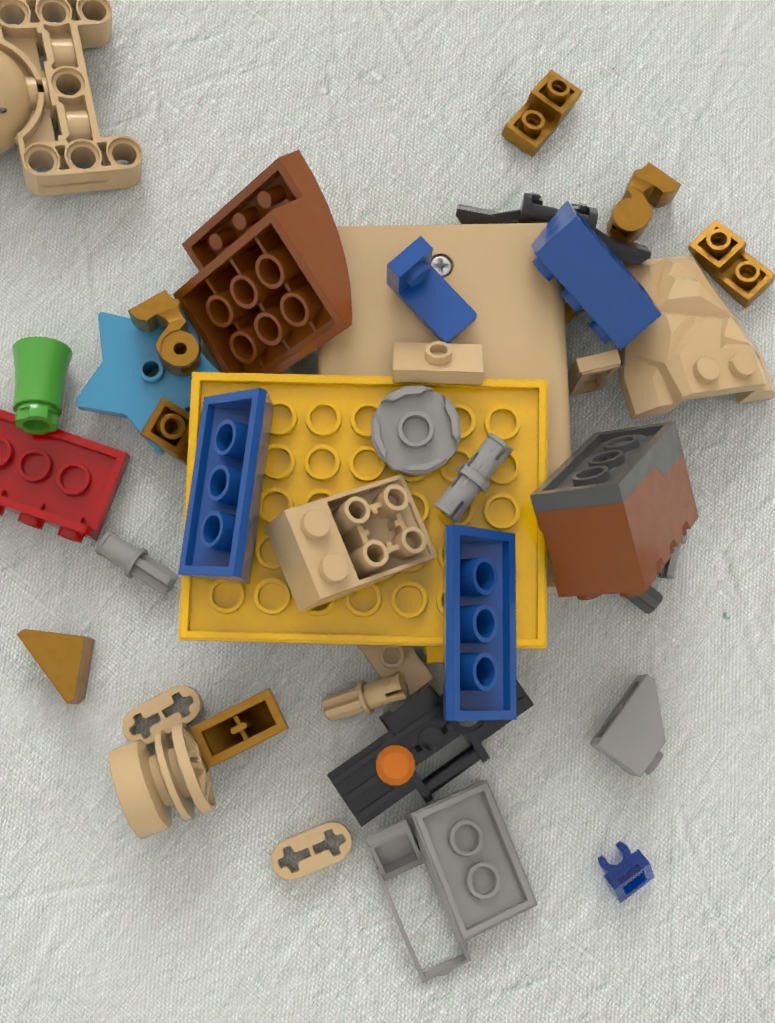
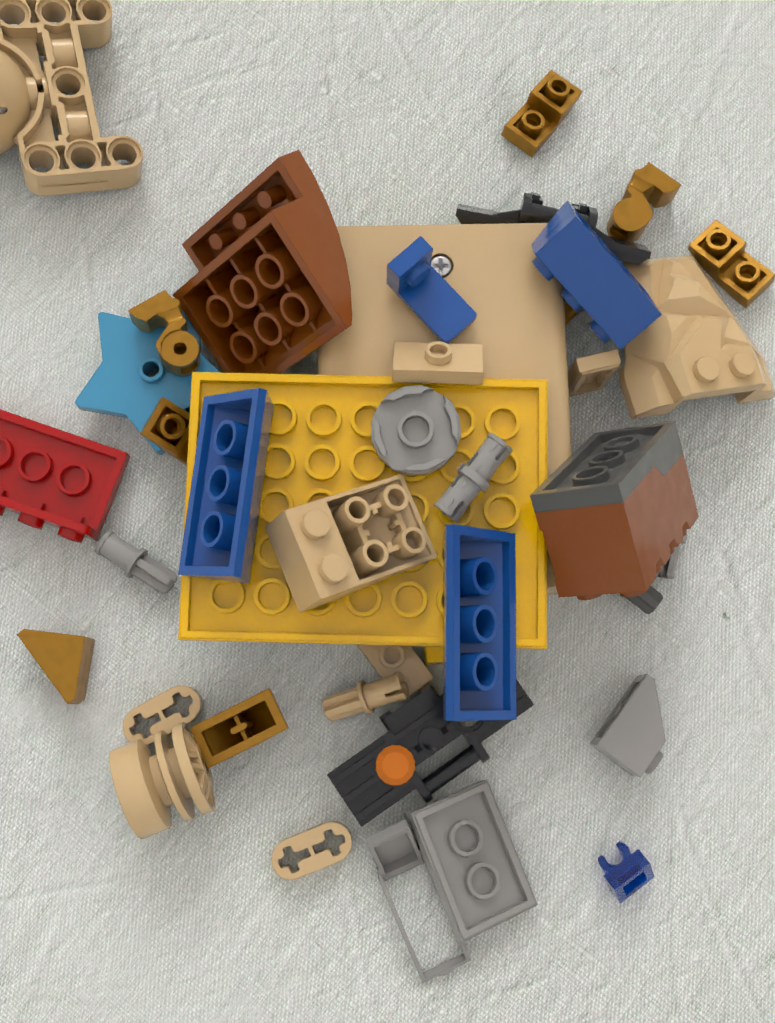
(39, 382): bright green plant -> none

